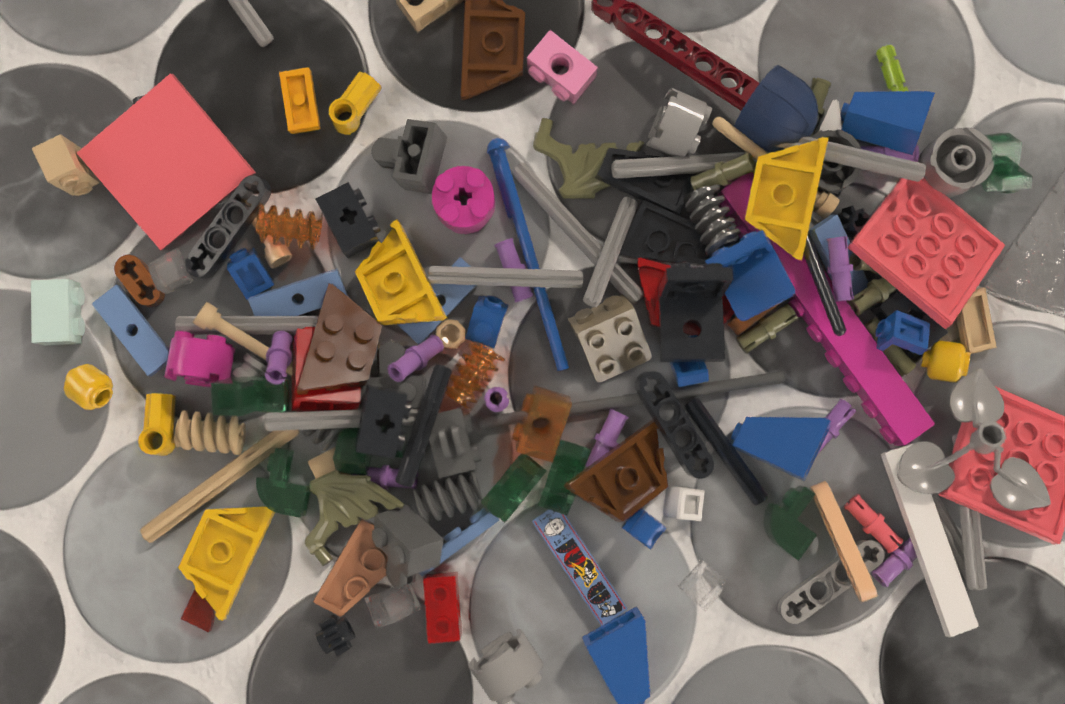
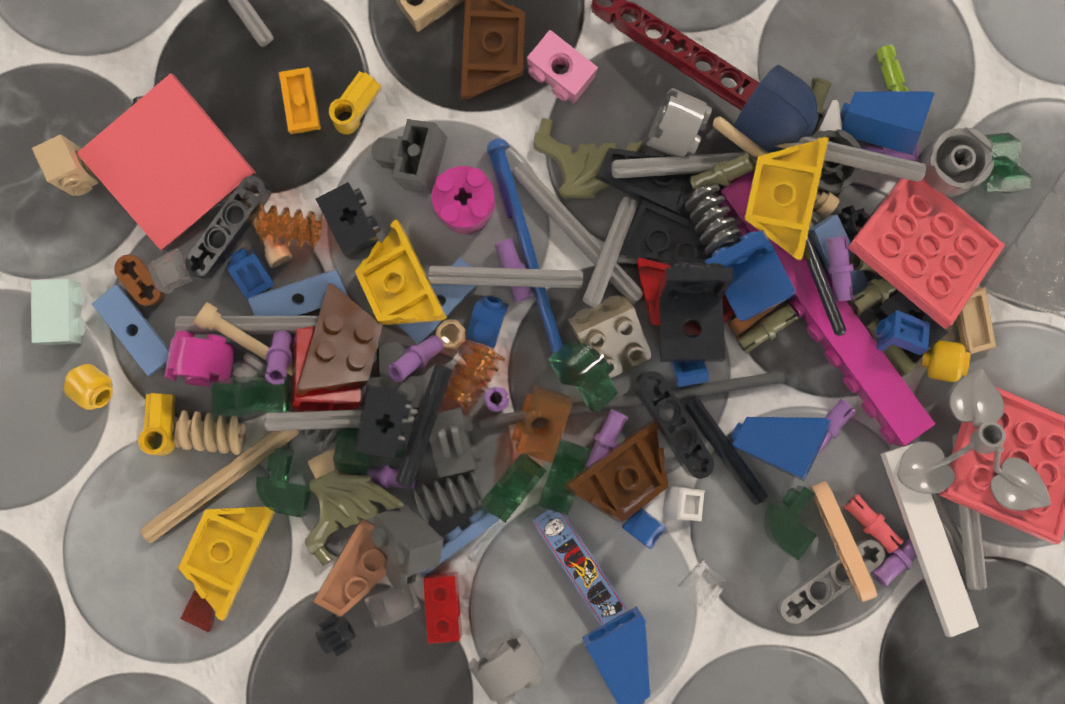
(587, 370): none -> clear green brick

